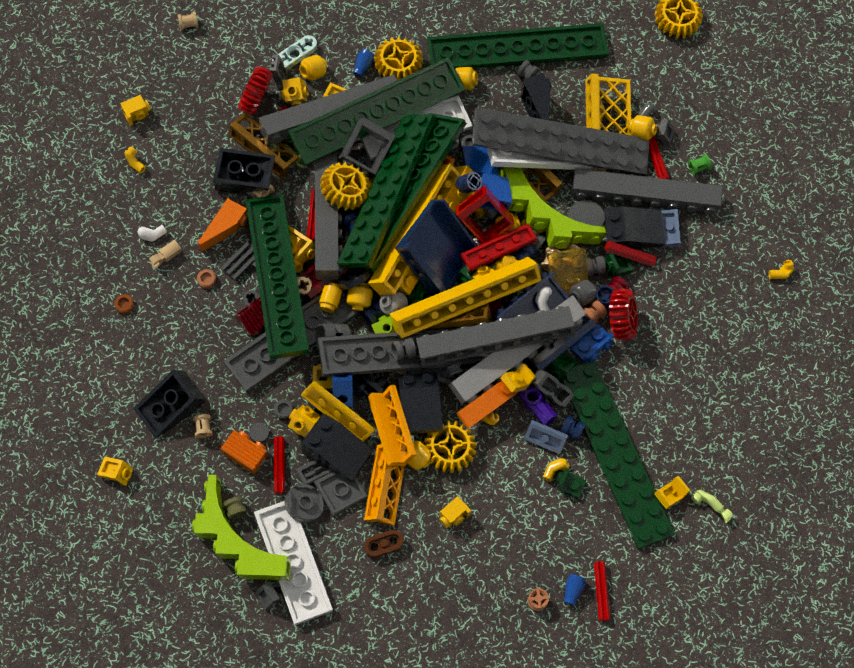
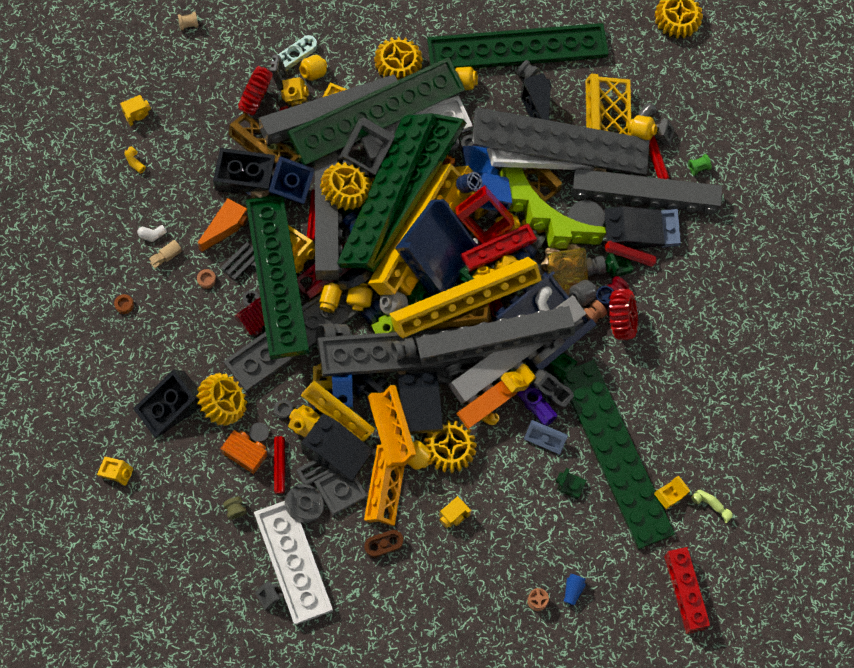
(202, 426): tan bush -> none
(226, 410): none -> yellow gear
(251, 561): lime arch -> none
(291, 180): none -> dark blue slope
(307, 285): tan bush -> none
(363, 62): blue cone -> none
(556, 465): yellow arm -> none
(573, 428): dark blue wheel -> none
(592, 343): blue bracket -> none
(601, 591): red axle -> none
(687, 590): none -> red brick
(784, 272): yellow arm -> none

